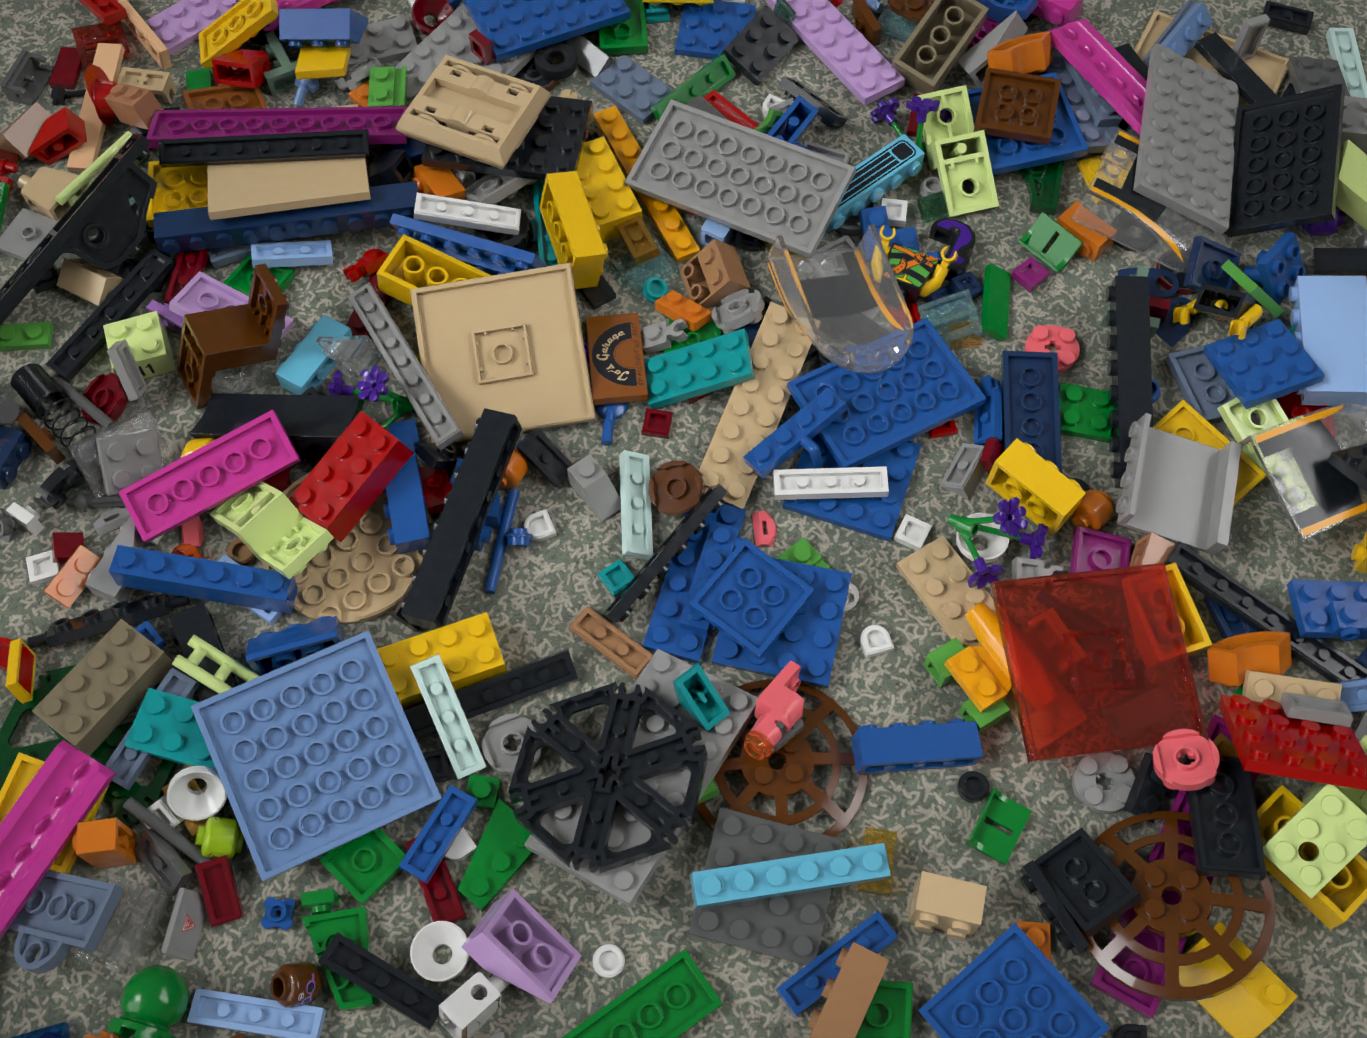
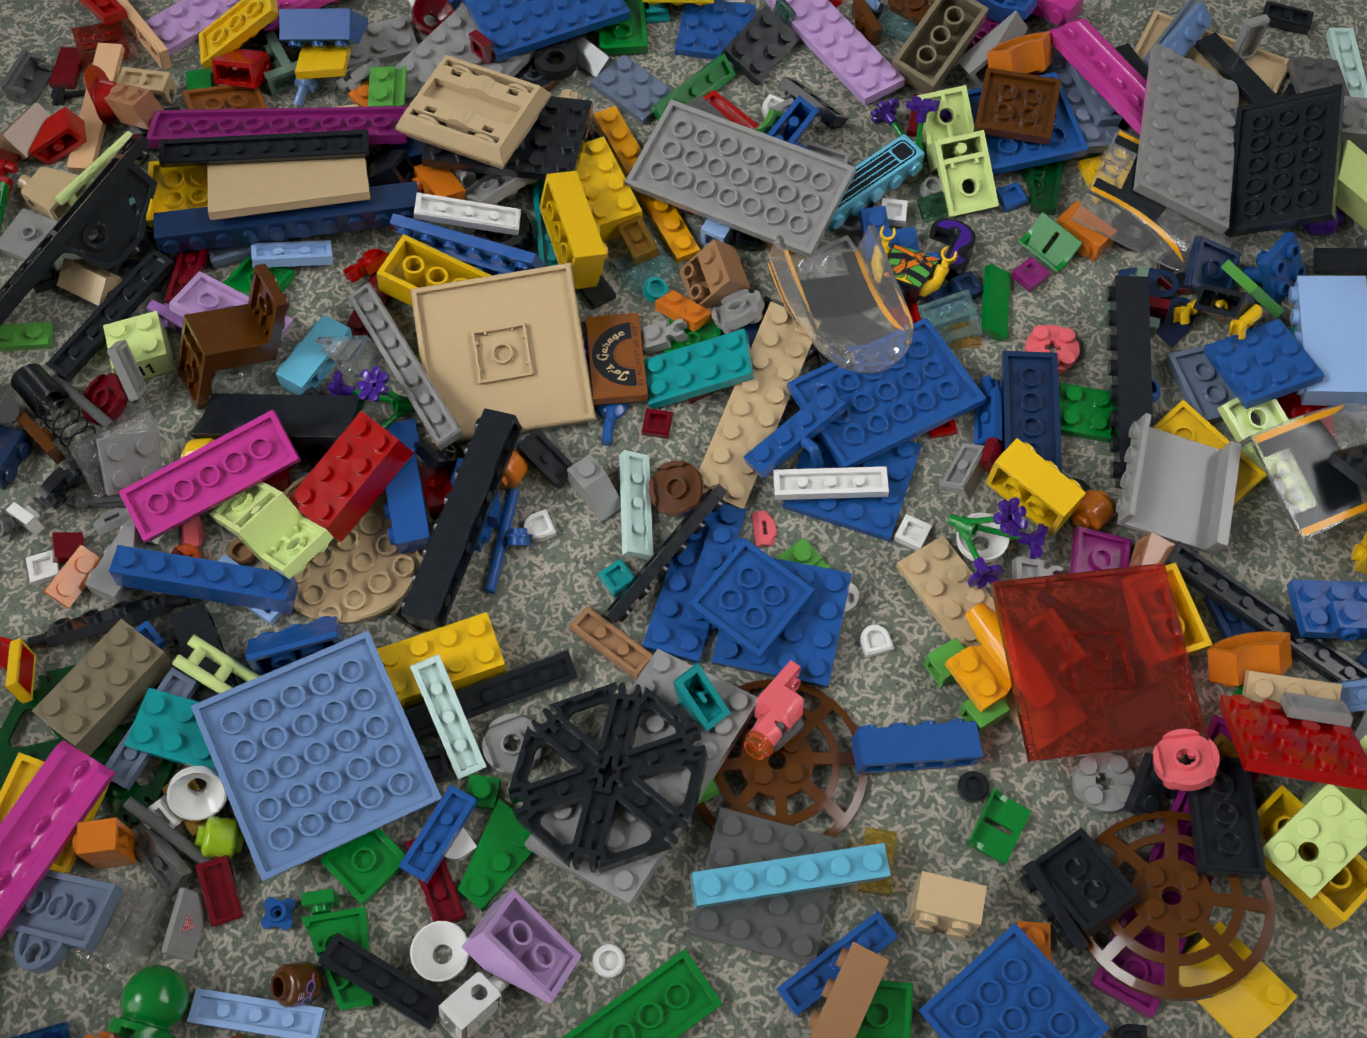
(1011, 197): none -> blue tile

